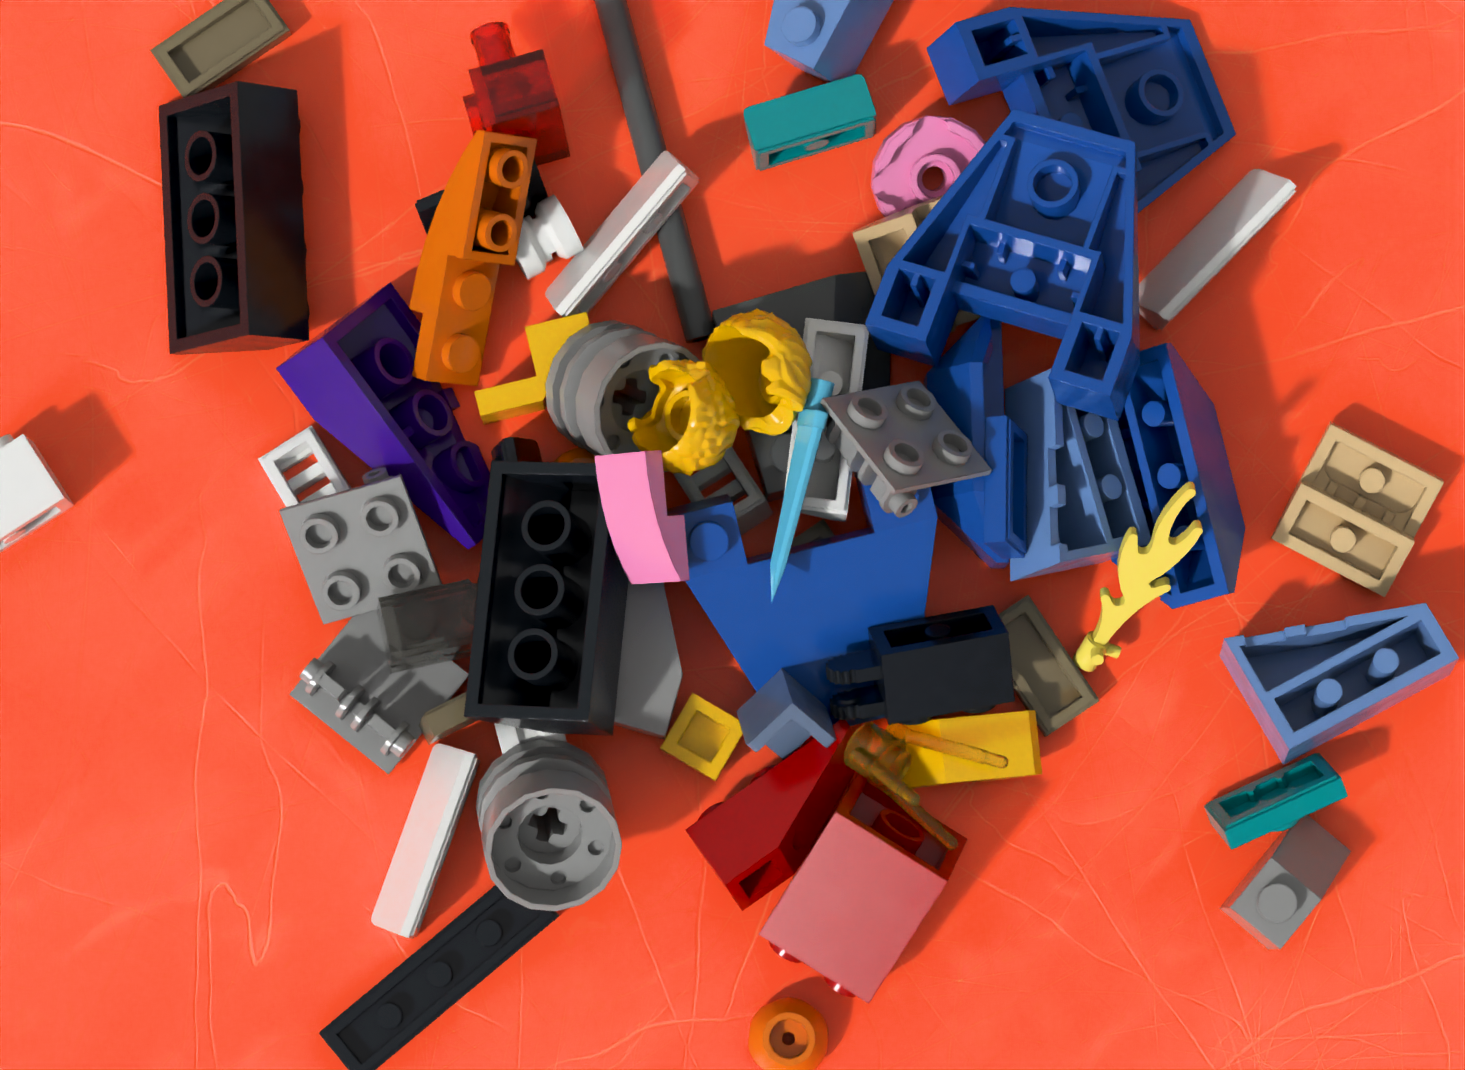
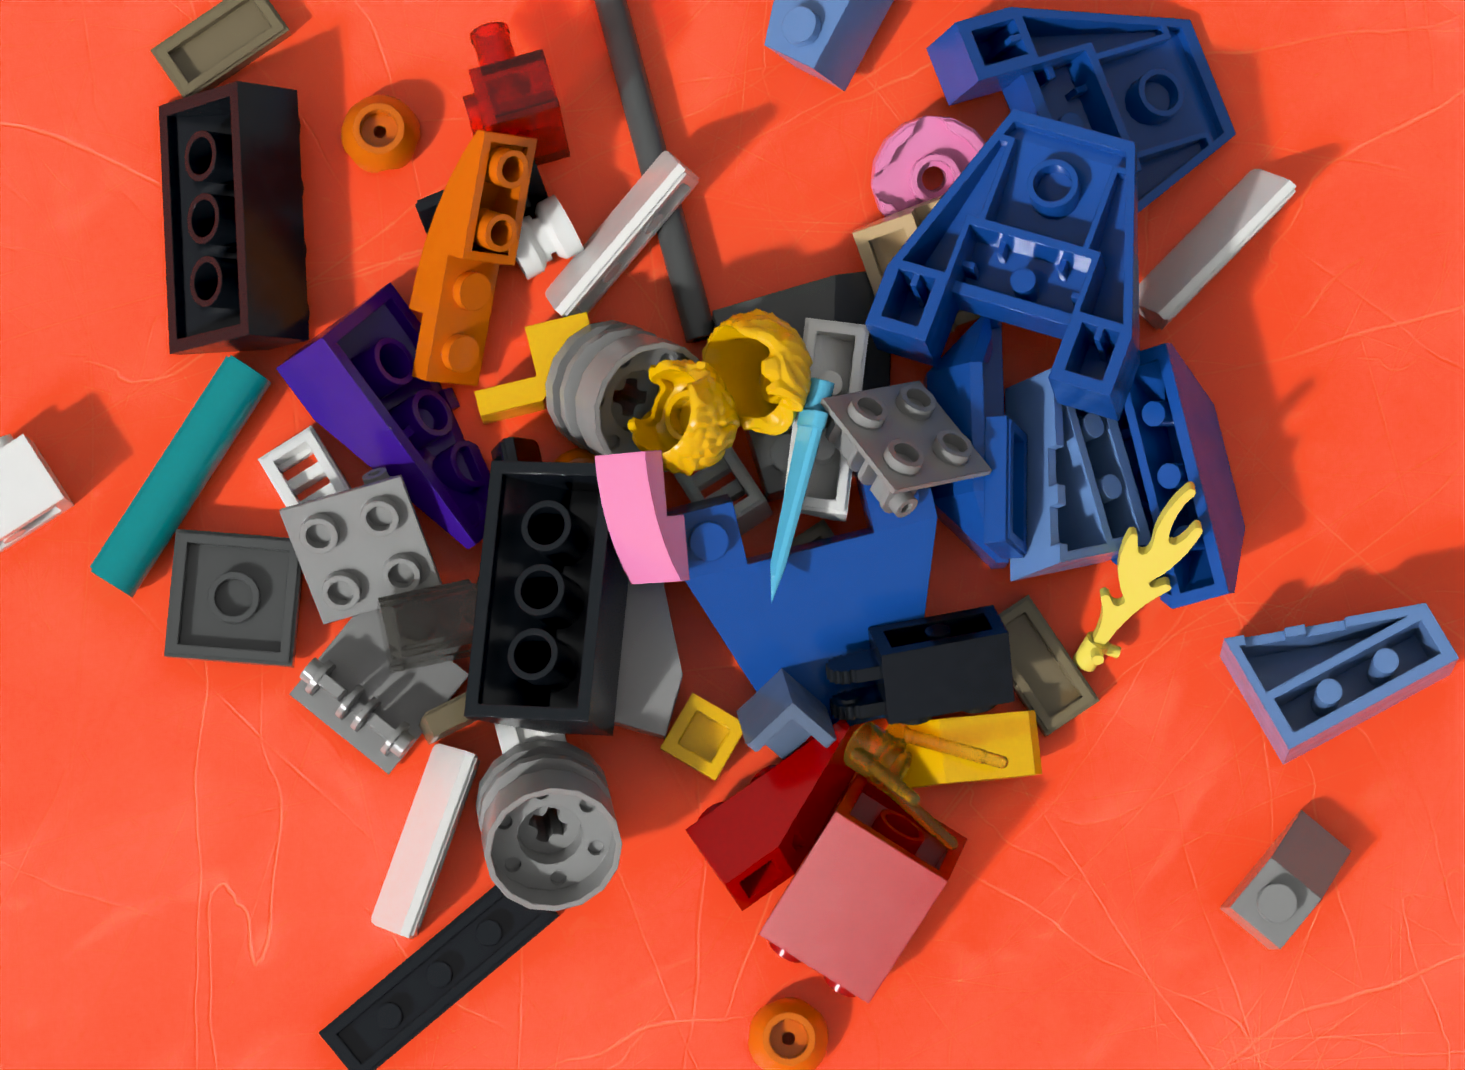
(180, 475): none -> teal brick
(233, 599): none -> dark grey plate
(383, 153): none -> orange plate
(810, 122): teal slope -> none
(1275, 801): teal plate -> none
(1357, 509): tan slope -> none

